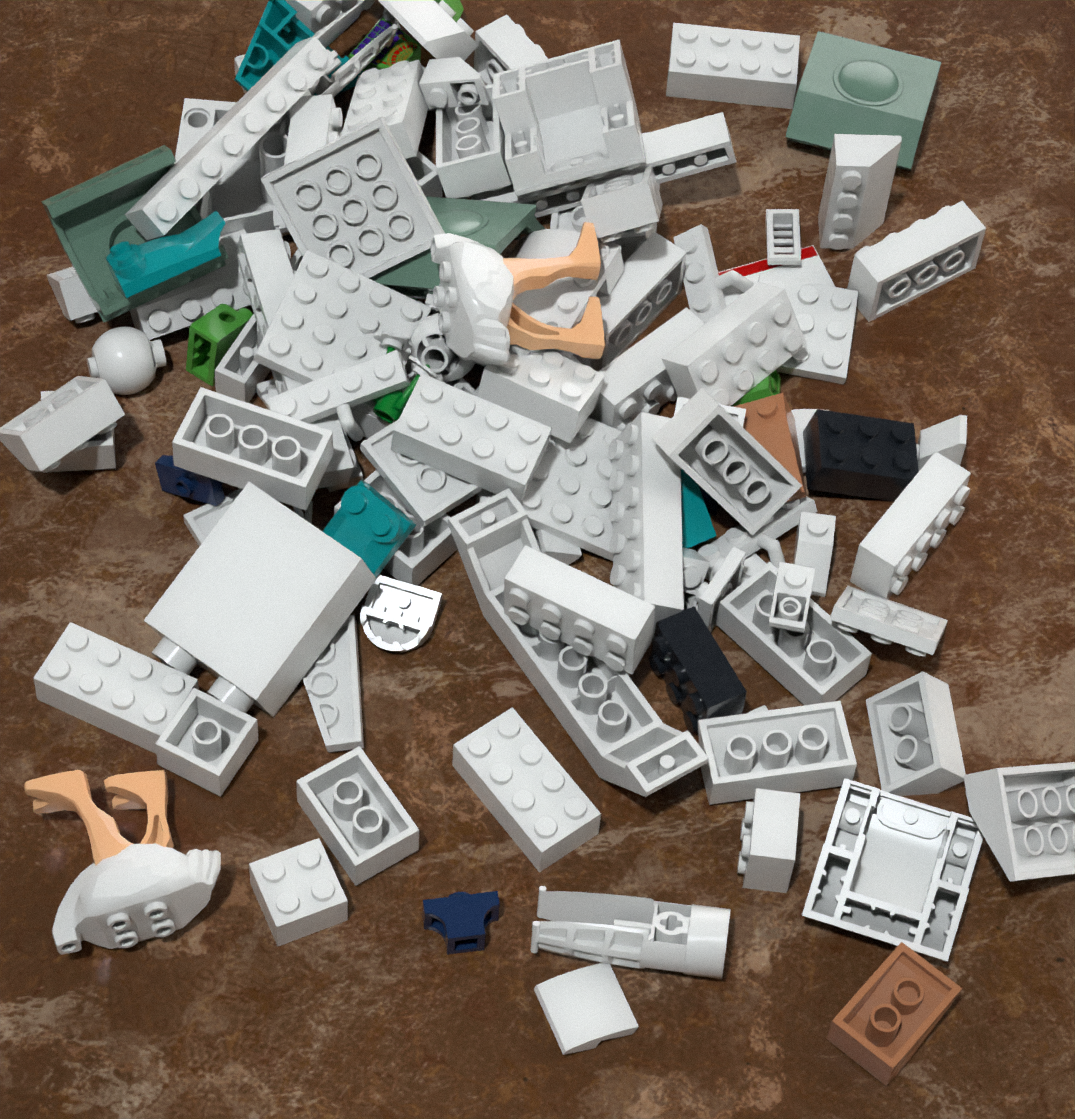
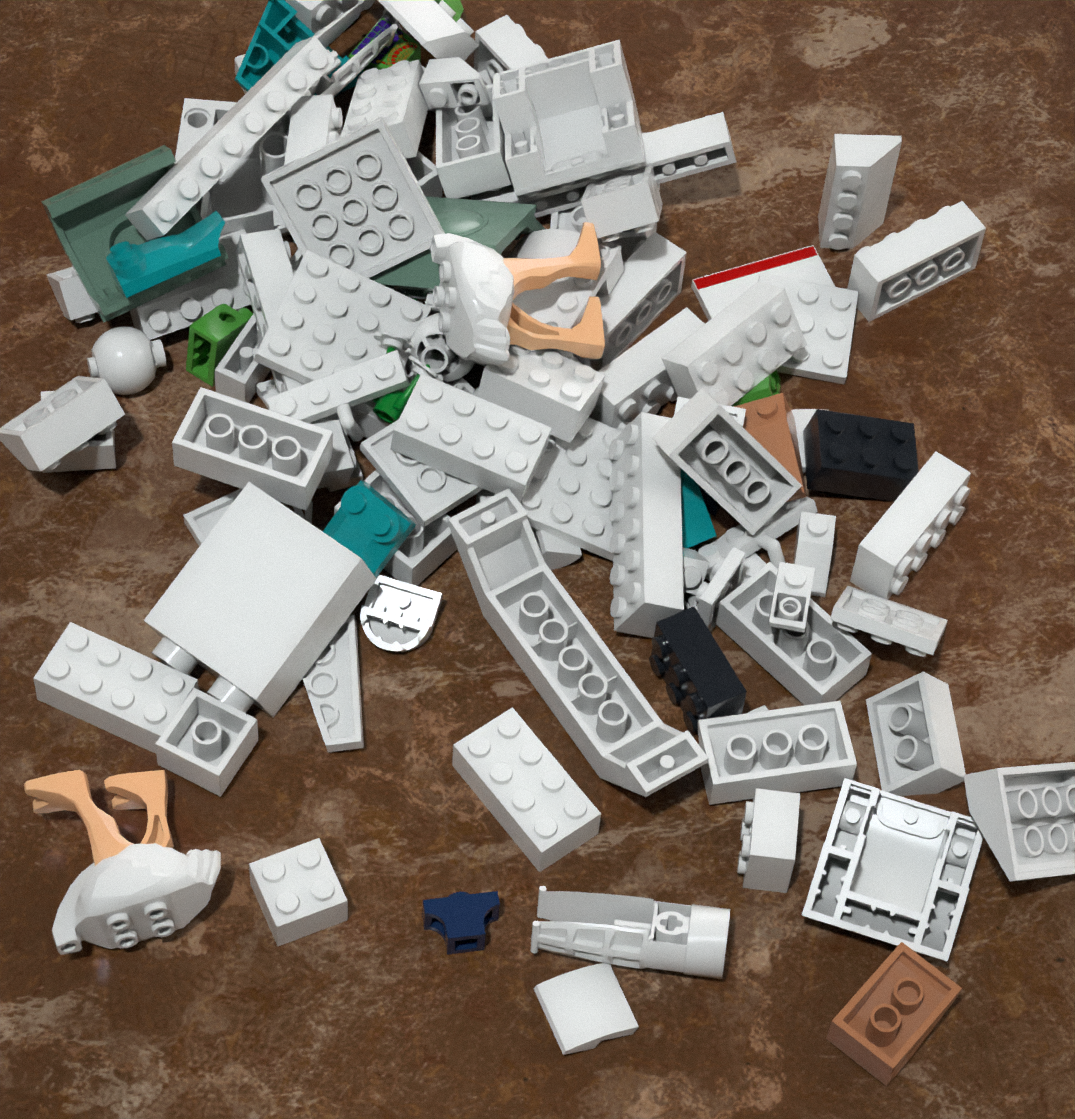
(187, 483): dark blue brick -> none
(357, 815): white brick -> none
(578, 610): white brick -> none
(701, 274): white plate -> none
(733, 66): white brick -> none
(783, 220): white slope -> none
(862, 92): sand green panel -> none
(945, 438): white slope -> none

